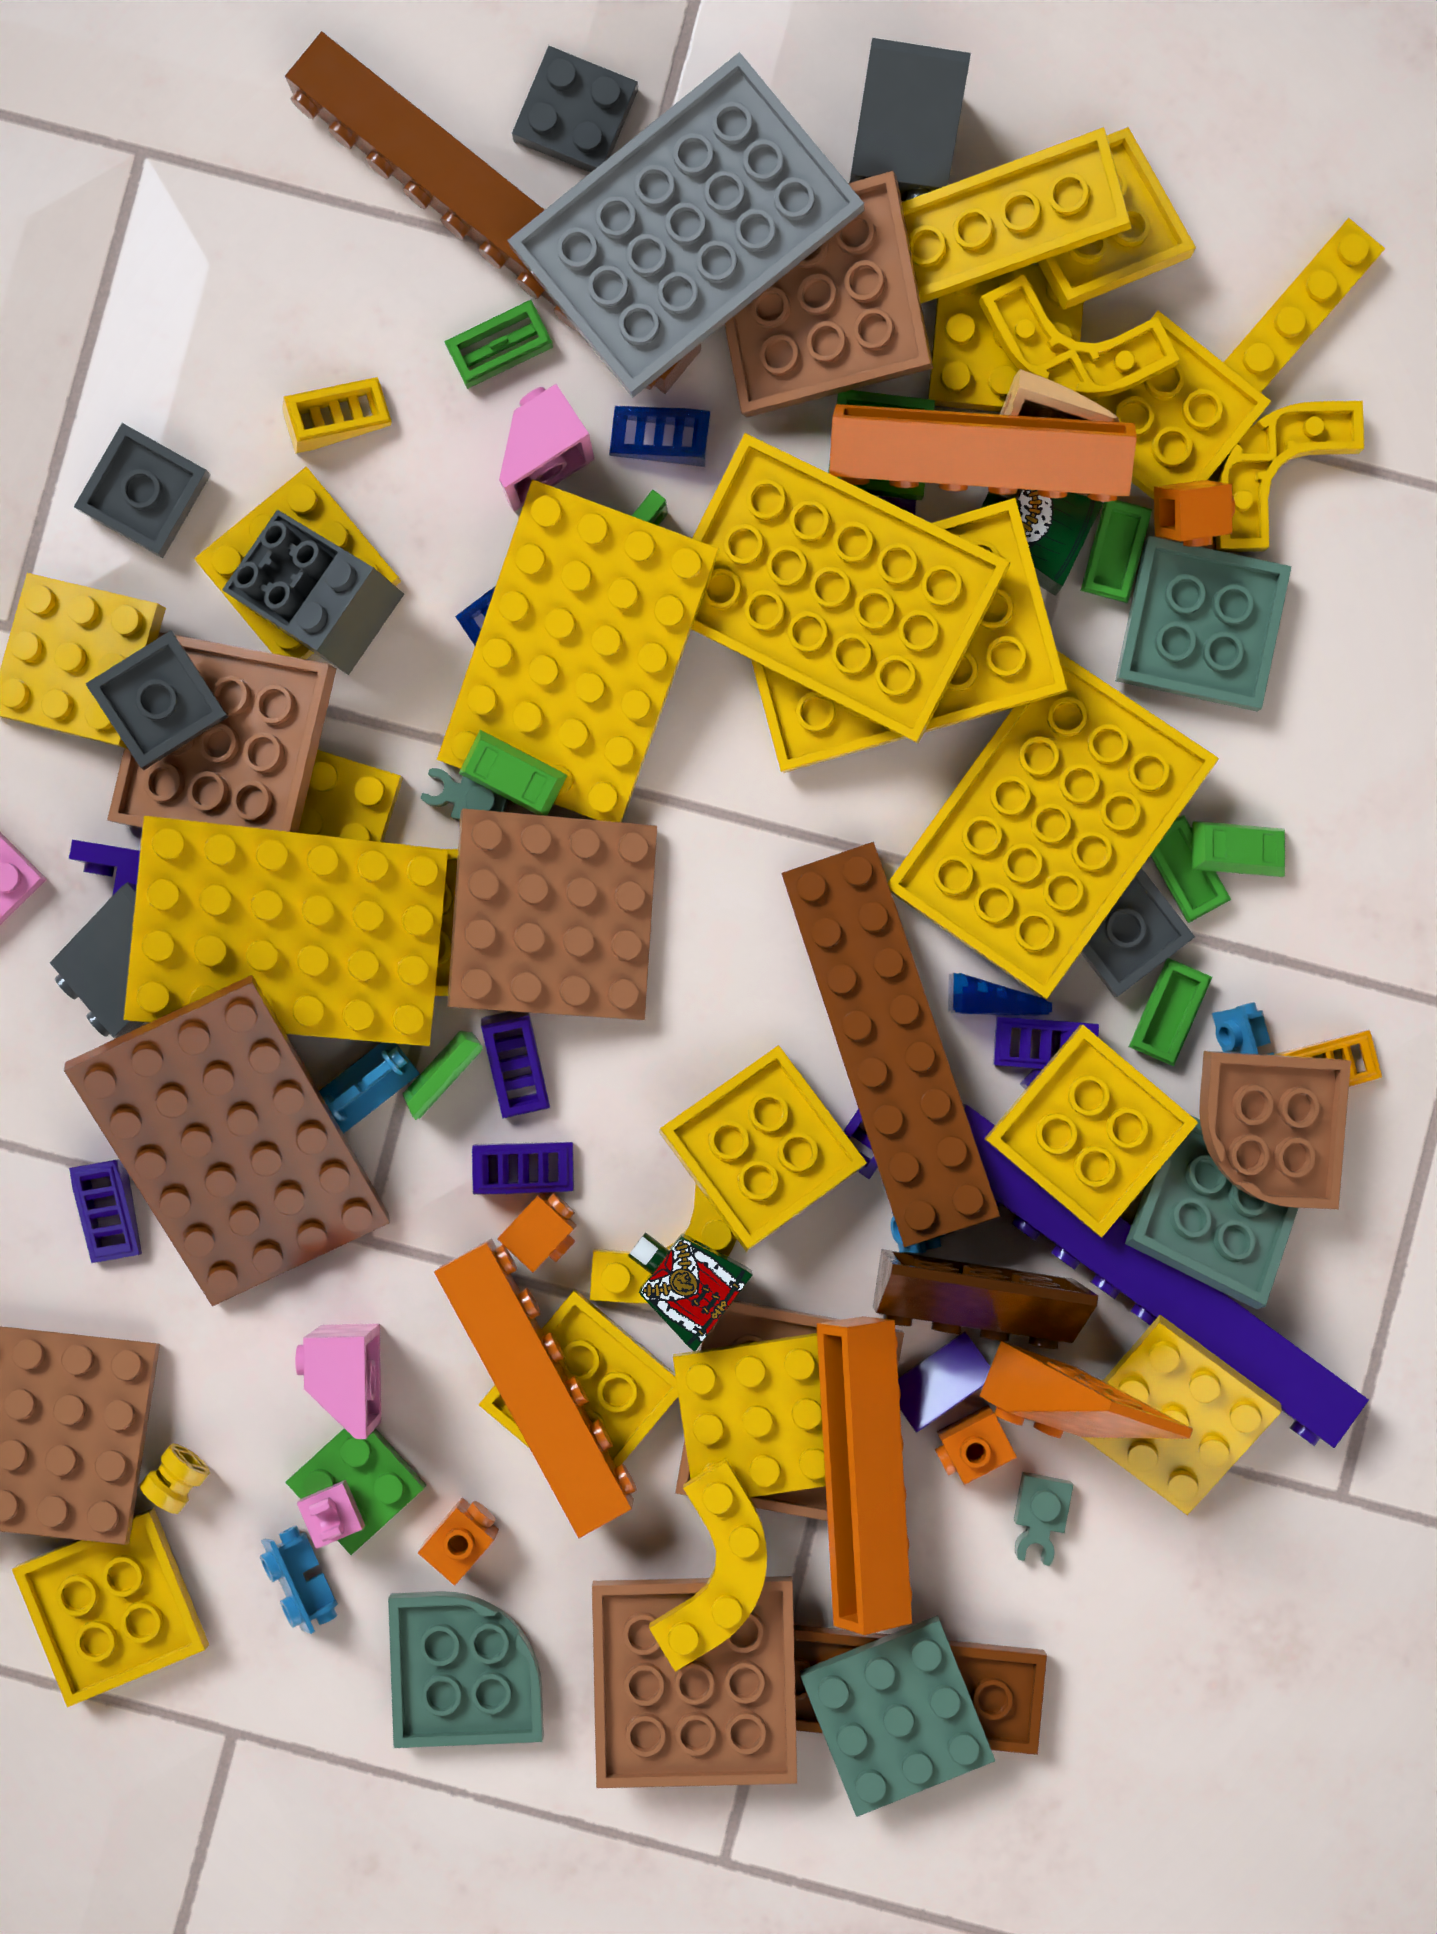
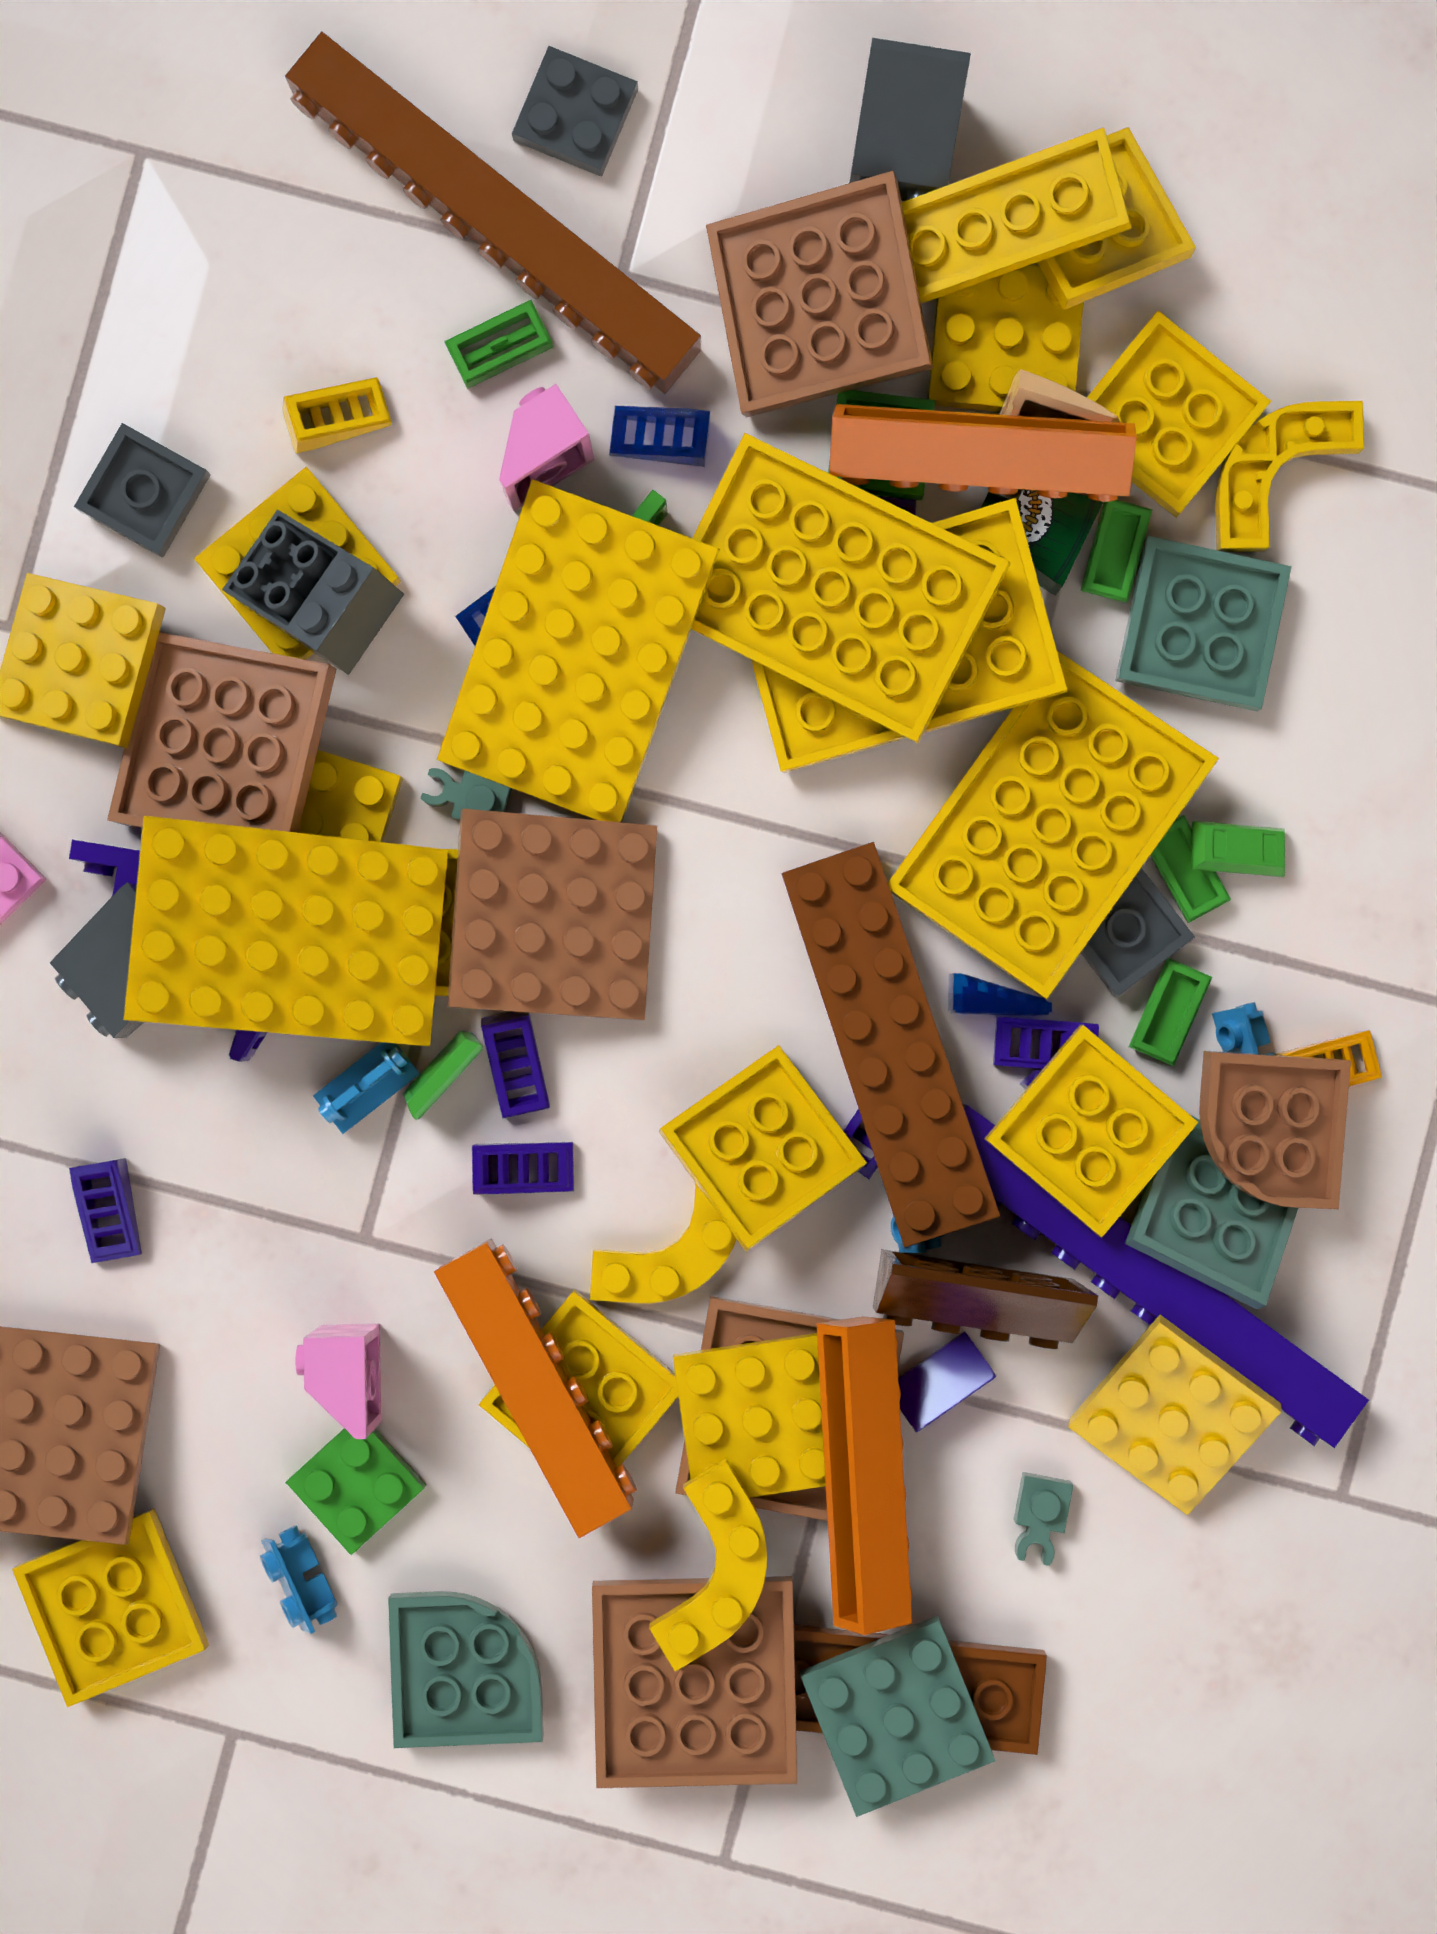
(156, 700): dark grey plate -> none
(174, 1478): yellow wheel -> none
(228, 1140): dark orange plate -> none
(331, 1514): bright pink tile -> none
(459, 1539): orange brick -> none
(513, 774): bright green tile -> none
(540, 1231): orange brick -> none
(686, 224): light grey plate -> none
(688, 1284): torso -> none
(974, 1445): orange brick -> none
(1069, 1400): orange slope -> none
(1081, 366): yellow plate -> none
(1193, 511): orange brick -> none
(1304, 305): yellow plate -> none

